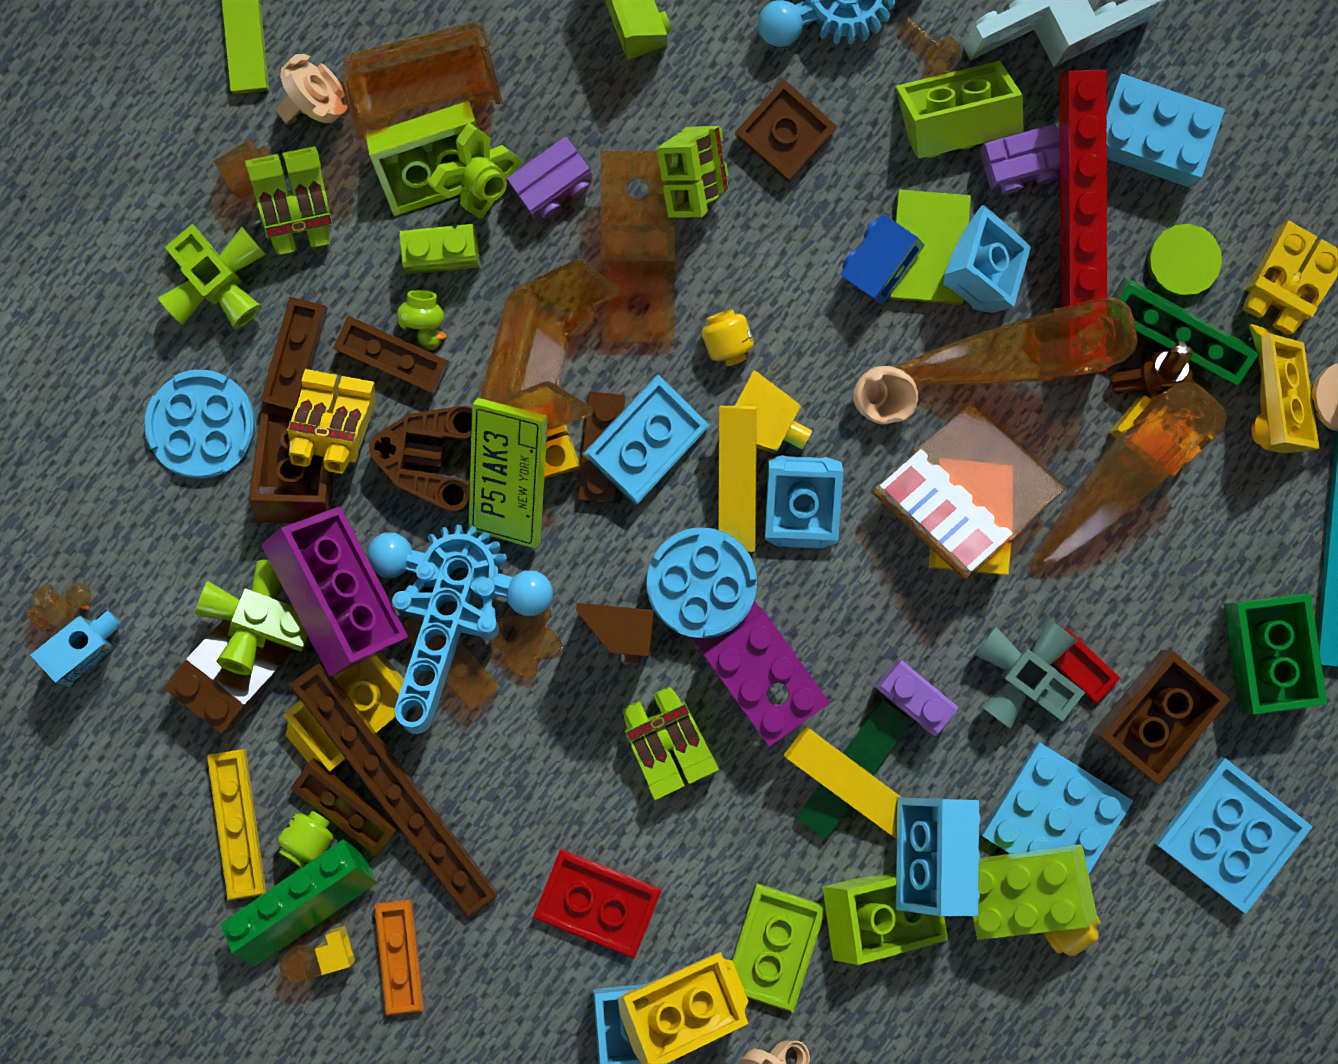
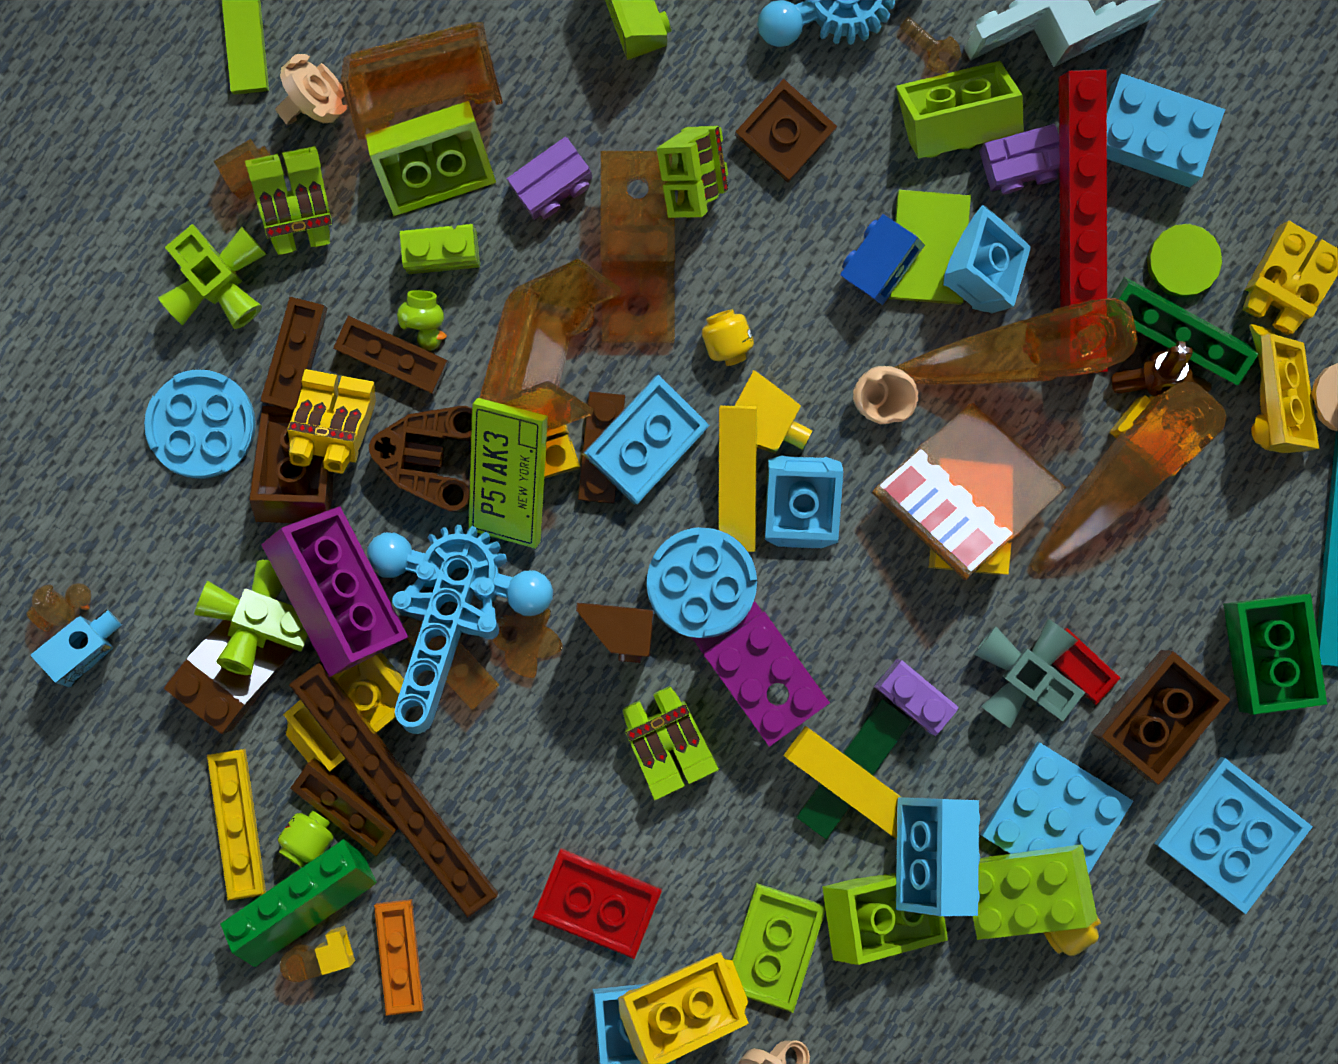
(478, 174): lime plant -> none

